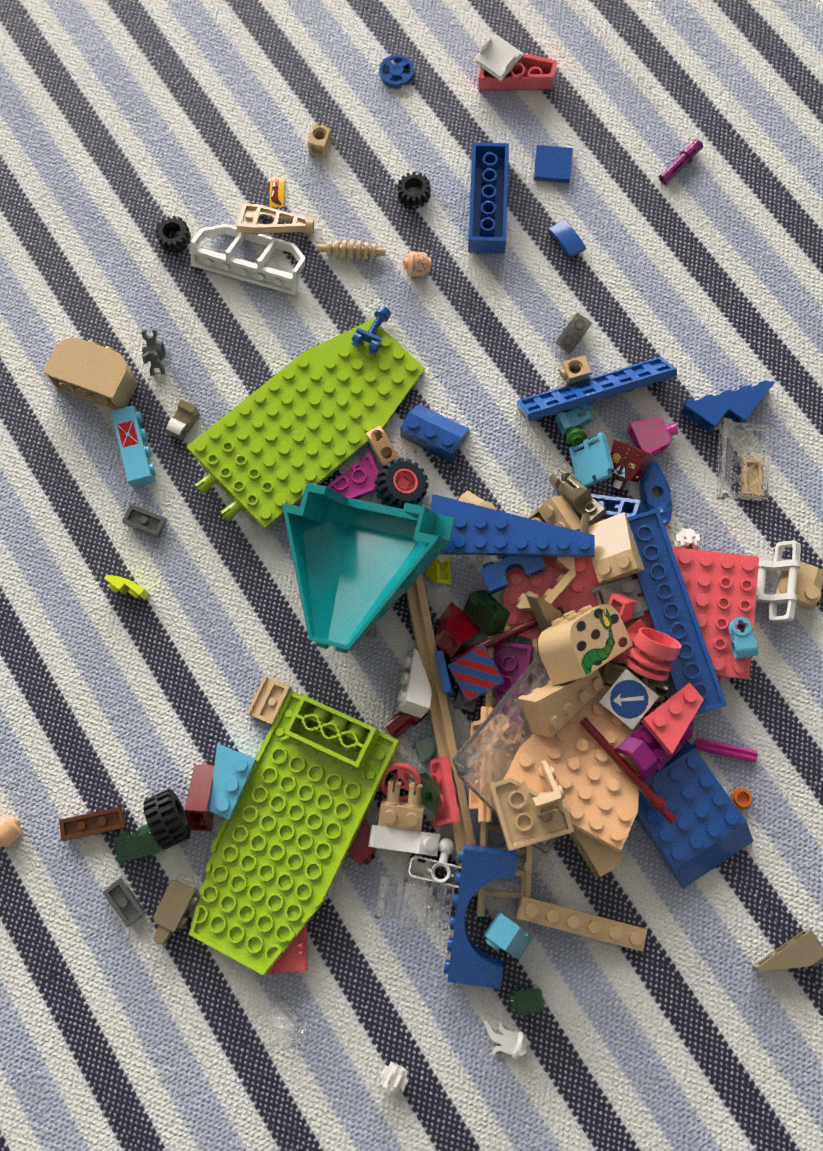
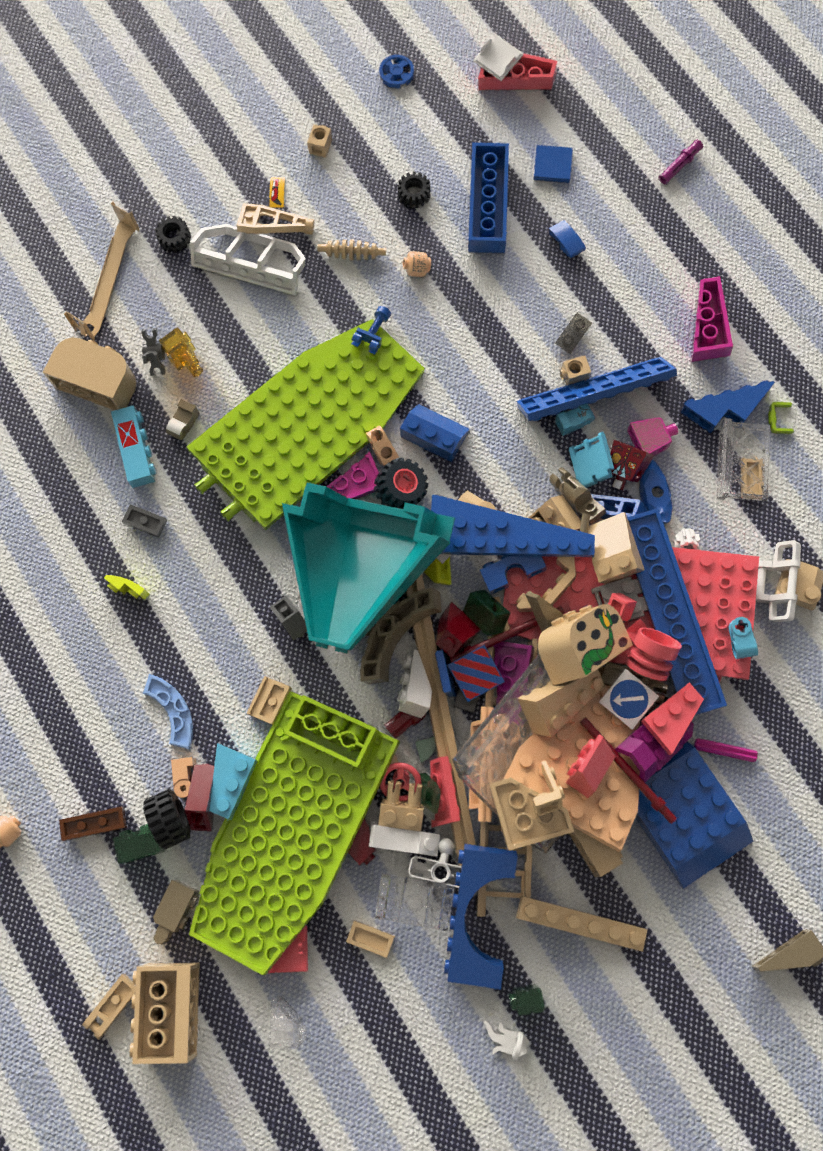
(108, 276): none -> tan piece
(110, 1006): none -> tan plate
(124, 902): dark grey plate -> none
(176, 708): none -> light blue tile
(180, 1015): none -> tan brick
(181, 351): none -> clear yellow brick
(182, 775): none -> light nougat leg
(289, 617): none -> dark grey slope
(370, 939): none -> tan tile
(390, 630): none -> dark tan brick
(394, 1077): white gear -> none
(507, 935): medium azure wedge -> none
(575, 436): bright green plate -> none
(590, 766): none -> coral slope
(712, 327): none -> dark pink wedge
(741, 798): orange plate -> none
(772, 418): none -> lime piece

